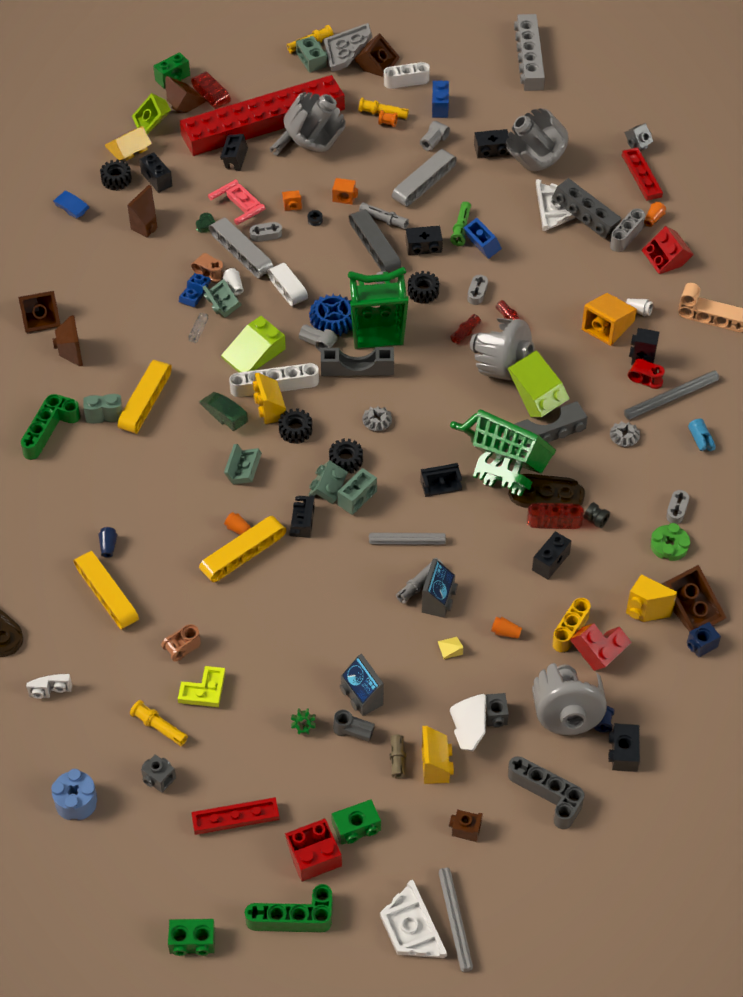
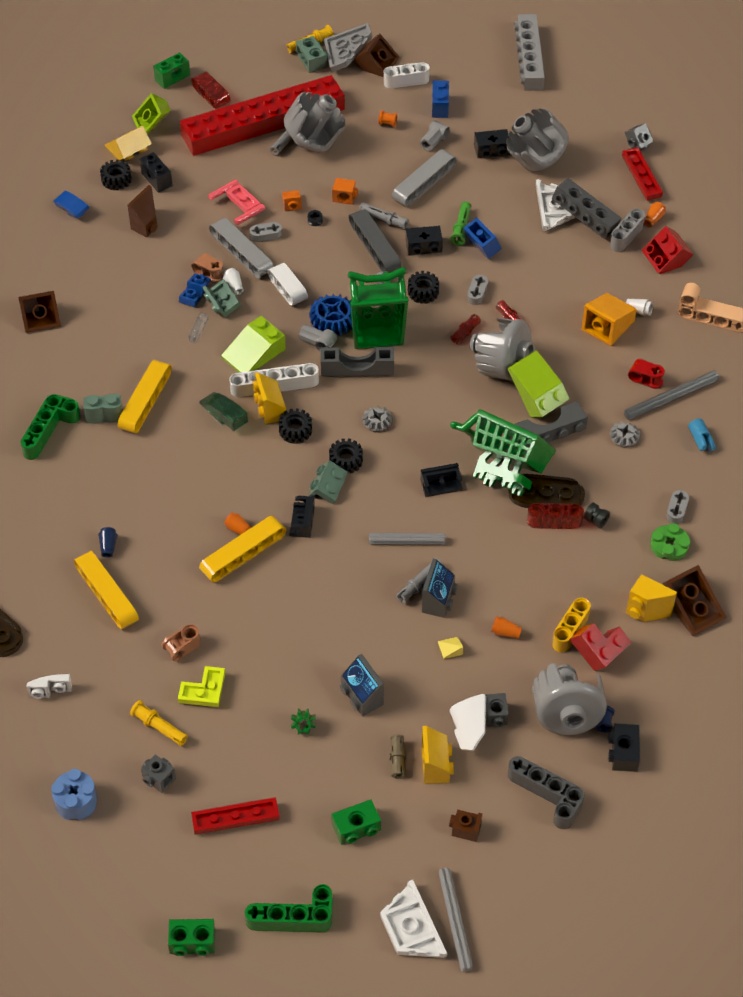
(68, 342): reddish brown slope -> none
(182, 95): reddish brown slope -> none
(204, 222): clear green tile -> none
(234, 151): black hinge -> none
(242, 464): sand green bracket -> none
(313, 850): red slope -> none
(353, 727): dark grey piece -> none
(357, 491): sand green brick -> none
(375, 107): yellow pin -> none
(551, 555): black brick -> none
(644, 345): black brick -> none
(708, 634): dark blue brick -> none

